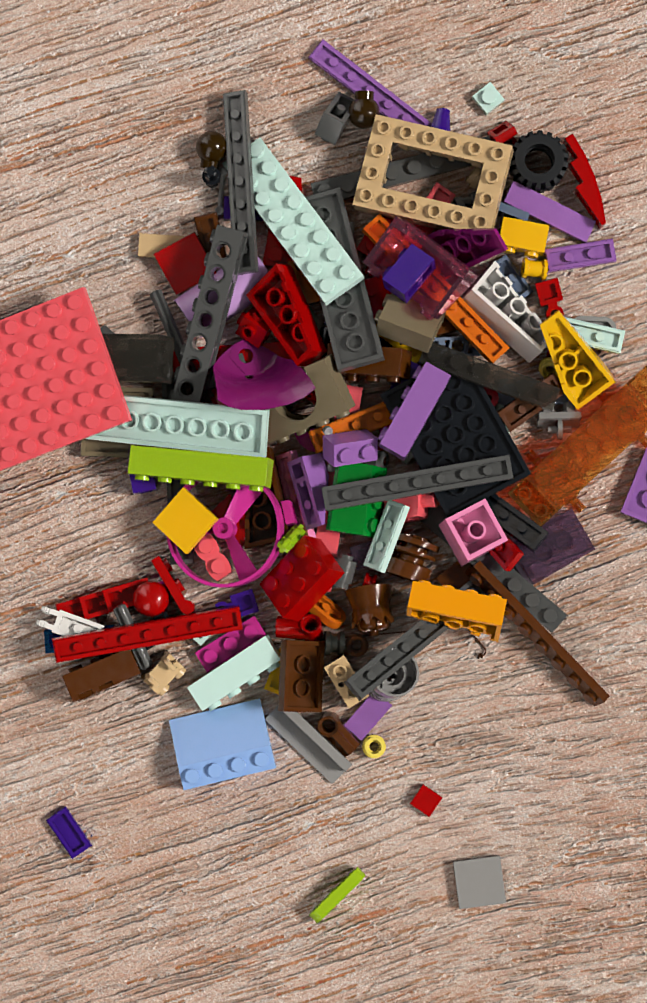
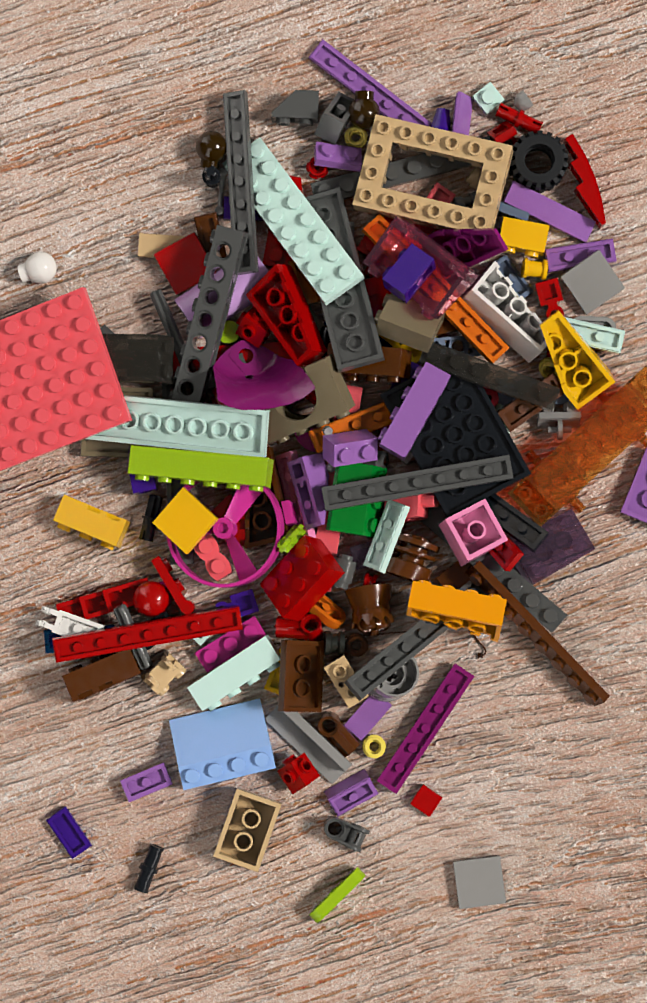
(38, 268): none -> white piece
(91, 522): none -> yellow wedge
(146, 782): none -> medium lavender plate
(148, 868): none -> black pin
(152, 511): none -> black axle
(229, 336): none -> lime tile
(247, 829): none -> tan brick
(297, 772): none -> red brick
(298, 108): none -> dark grey slope
(313, 173): none -> red plate
(337, 156): none -> medium lavender plate
(347, 833): none -> dark grey piece
(351, 792): none -> medium lavender slope
(355, 130): none -> light yellow plate
(425, 728): none -> magenta plate
(462, 113): none -> medium lavender slope
(518, 118): none -> red pin
(522, 101): none -> light grey hinge
(592, 282): none -> light grey tile

